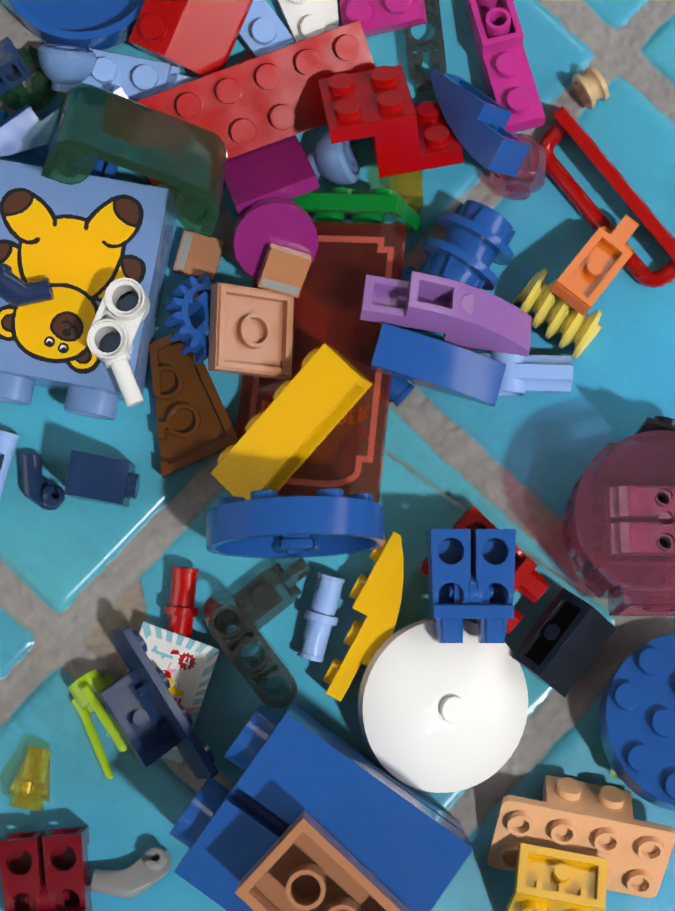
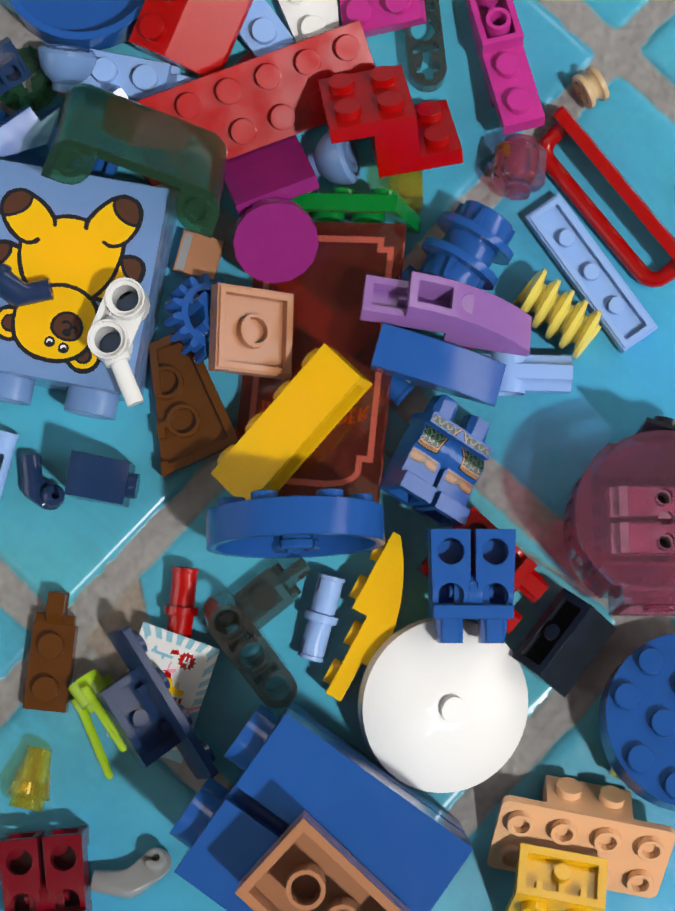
(51, 656): none -> reddish brown hinge
(284, 270): nougat tile -> none
(438, 462): none -> blue hips
(479, 124): blue slope -> none
(590, 272): none -> light blue tile
(595, 266): orange hinge -> none

